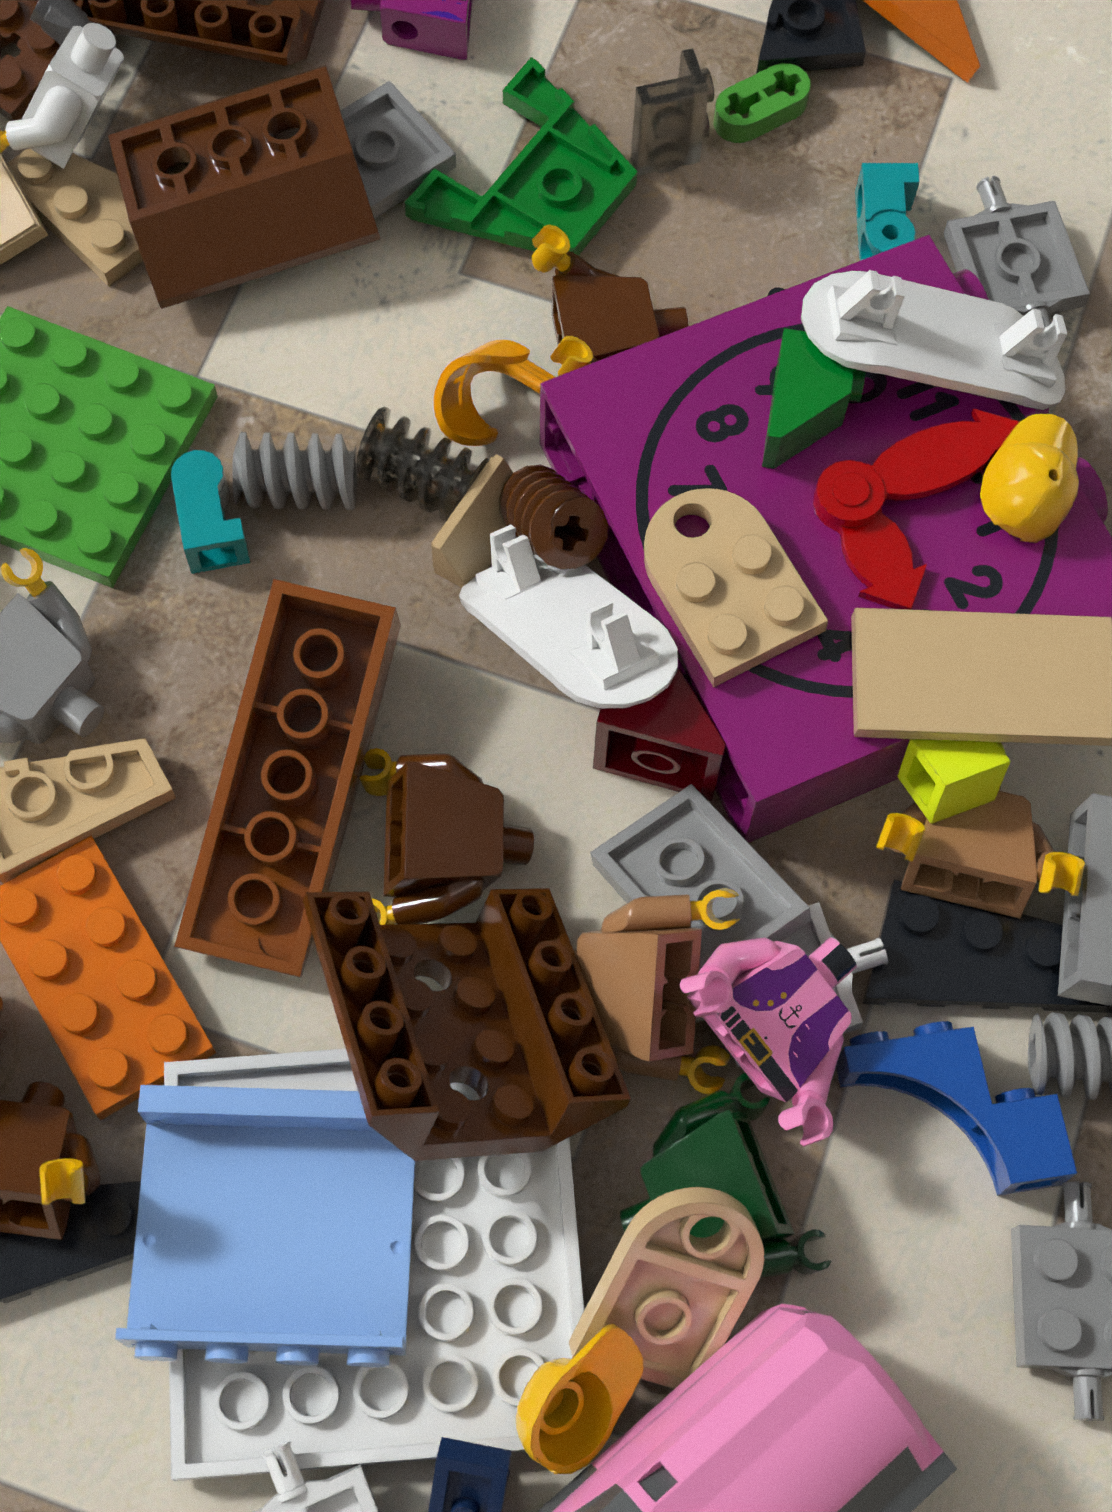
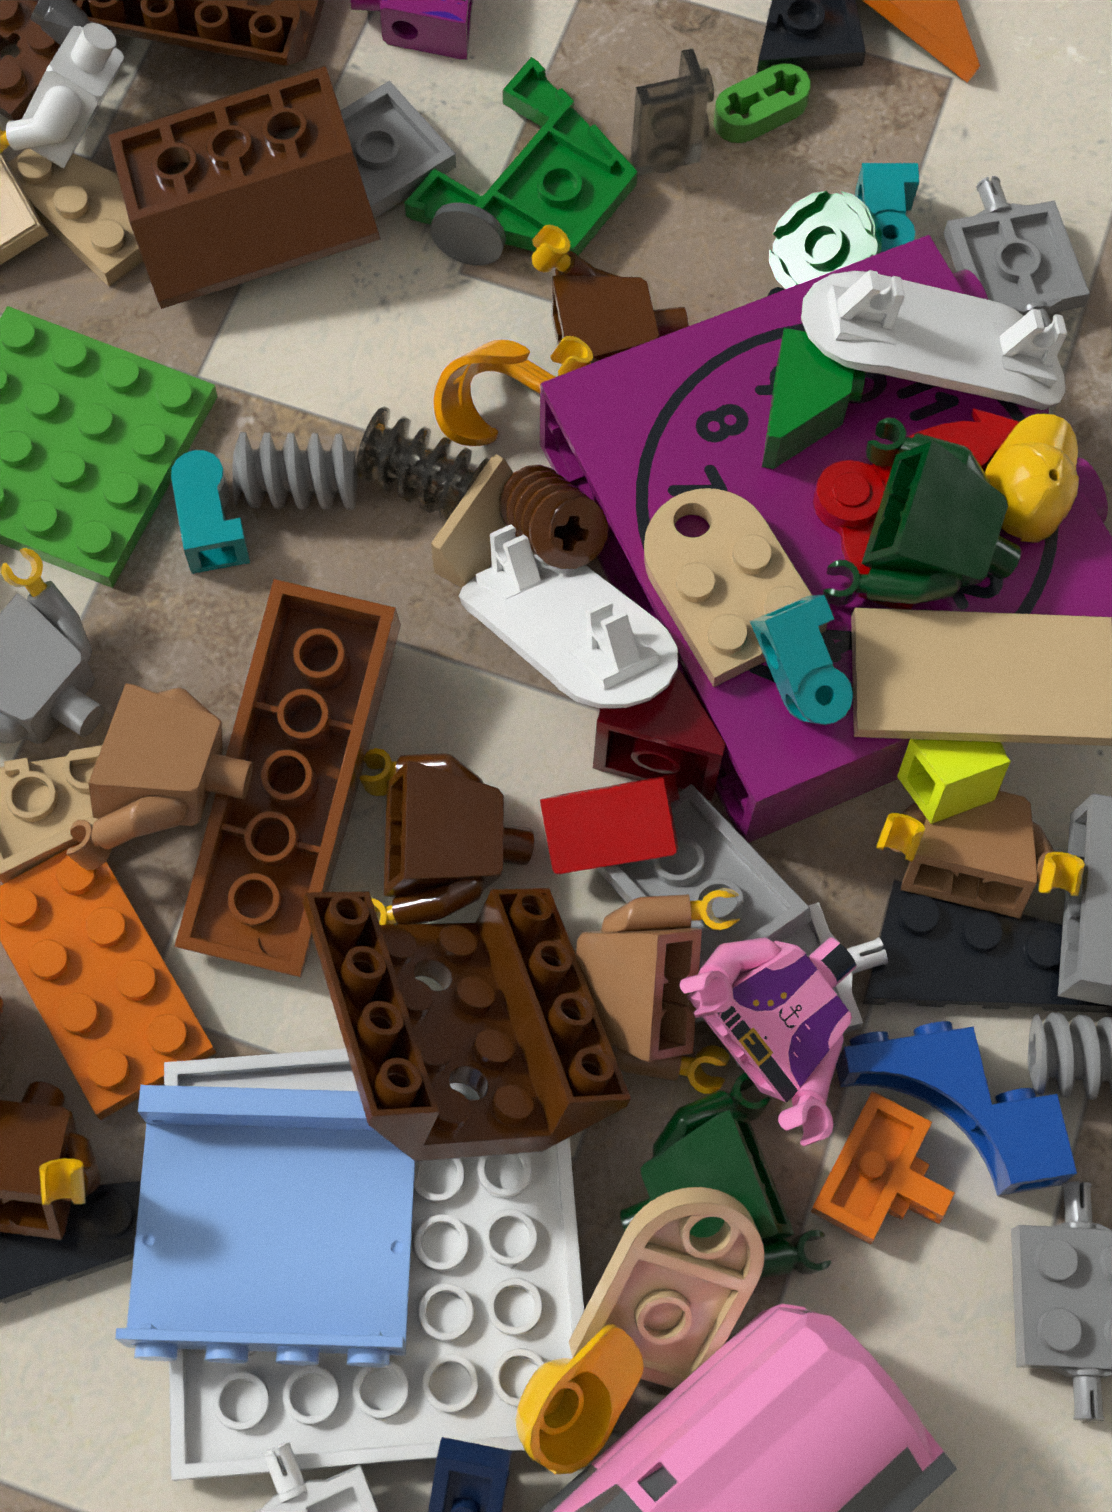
(155, 771): none -> medium nougat torso
(468, 233): none -> dark grey piece
(611, 824): none -> red panel
(800, 660): none -> teal leg
(822, 236): none -> tile
(881, 1173): none -> orange hinge
(932, 525): none -> dark green torso

